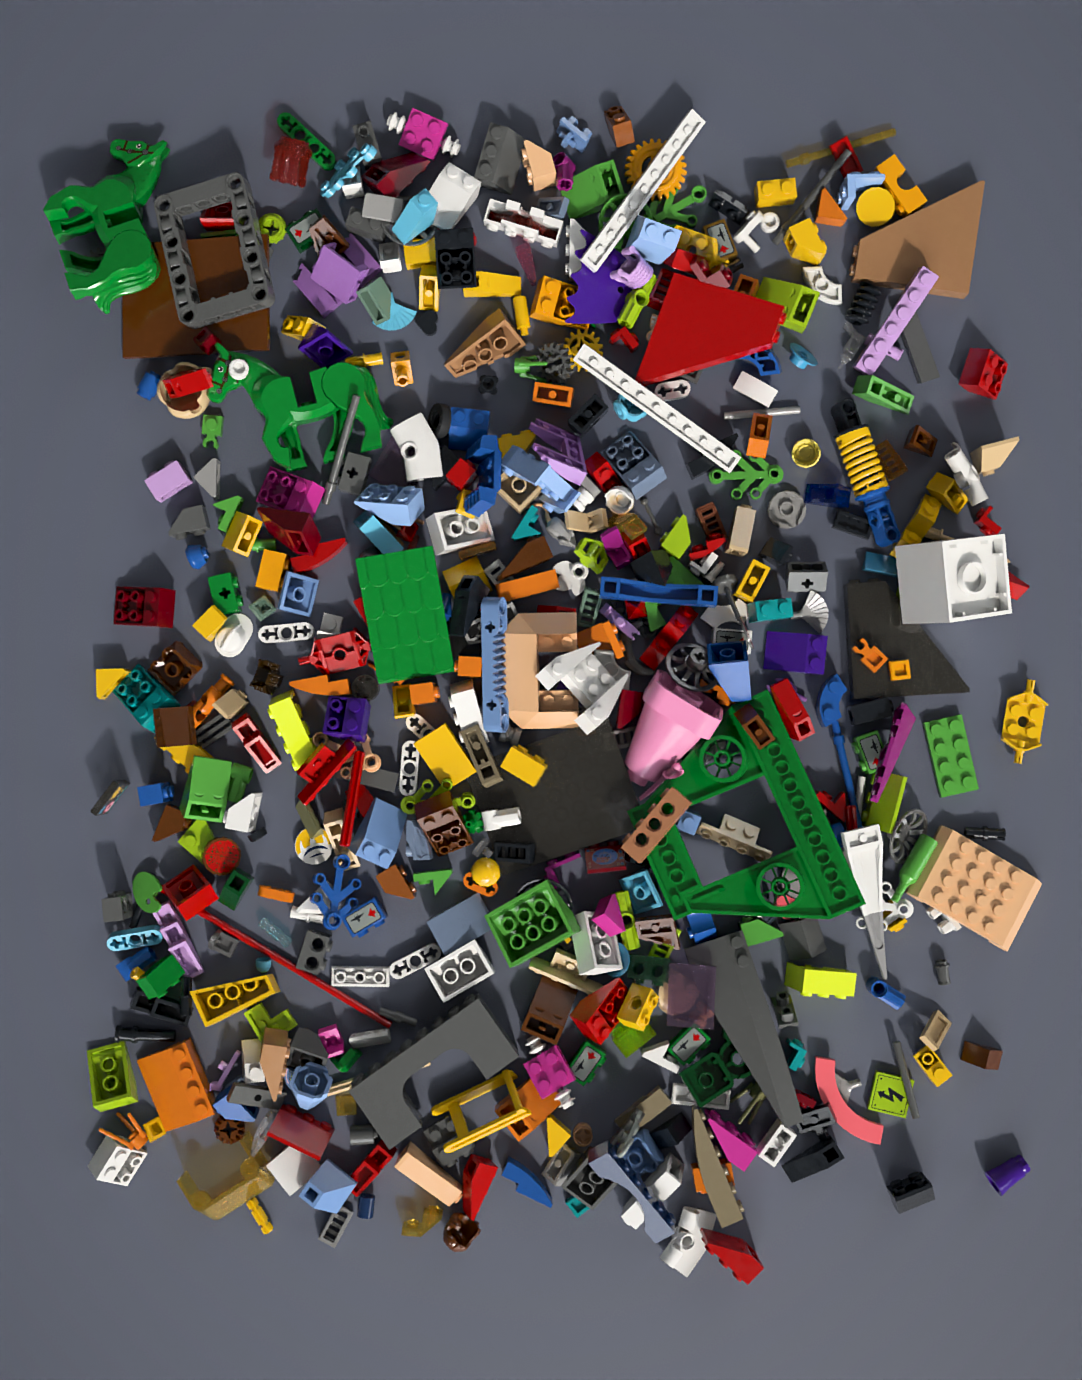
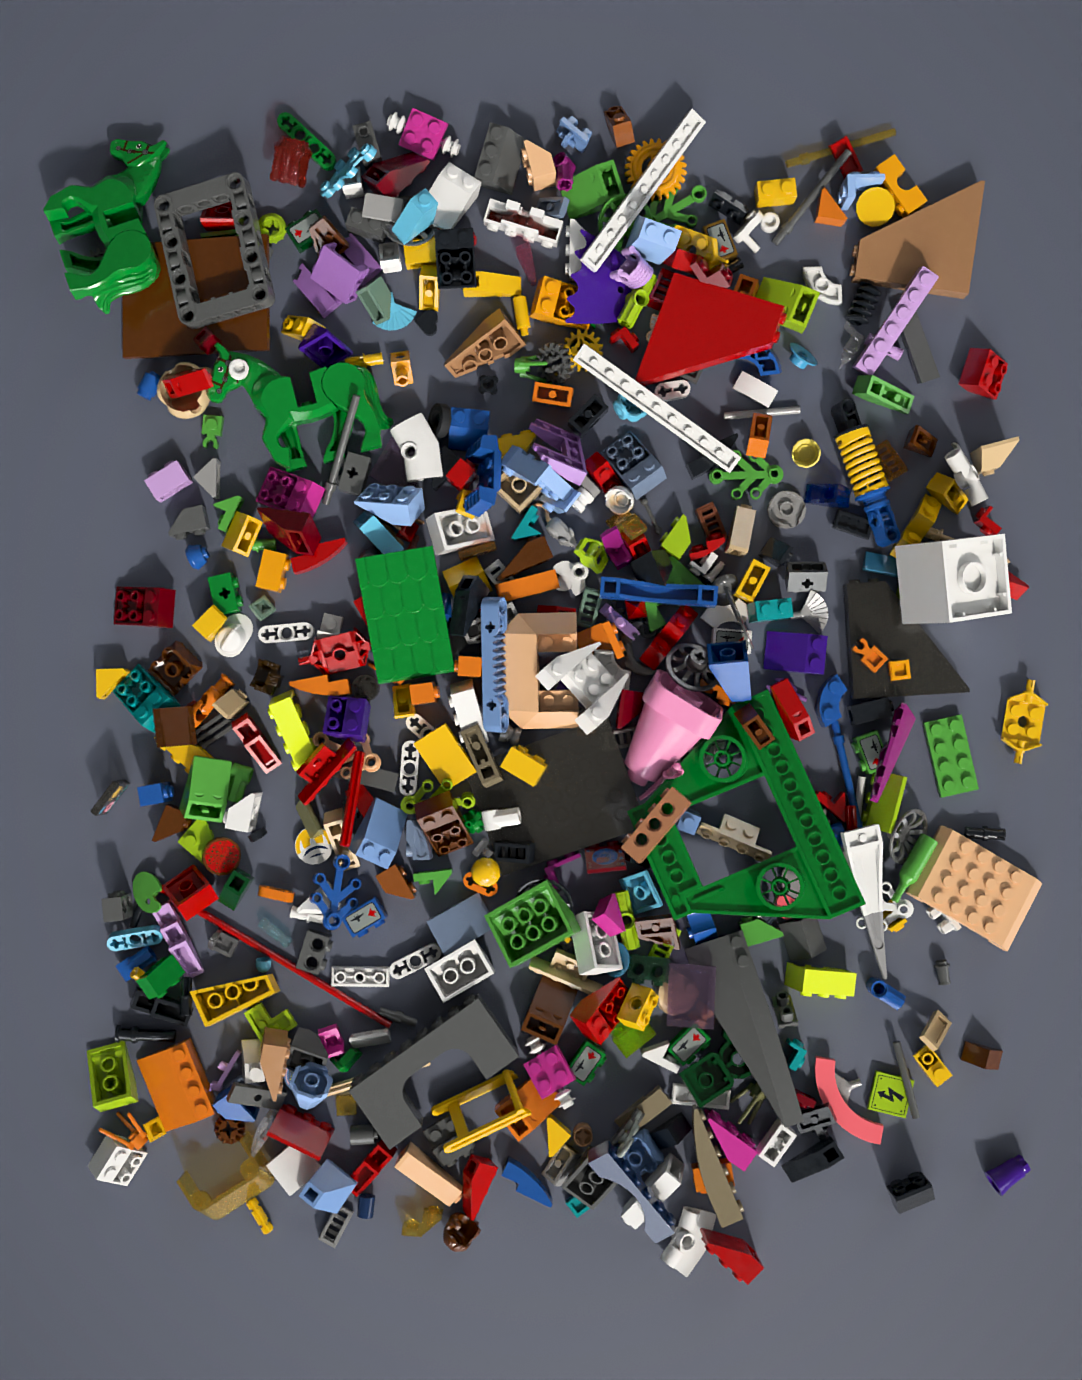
(298, 594): medium blue slope -> none
(586, 523): tan bracket -> none
(805, 243): yellow slope -> none

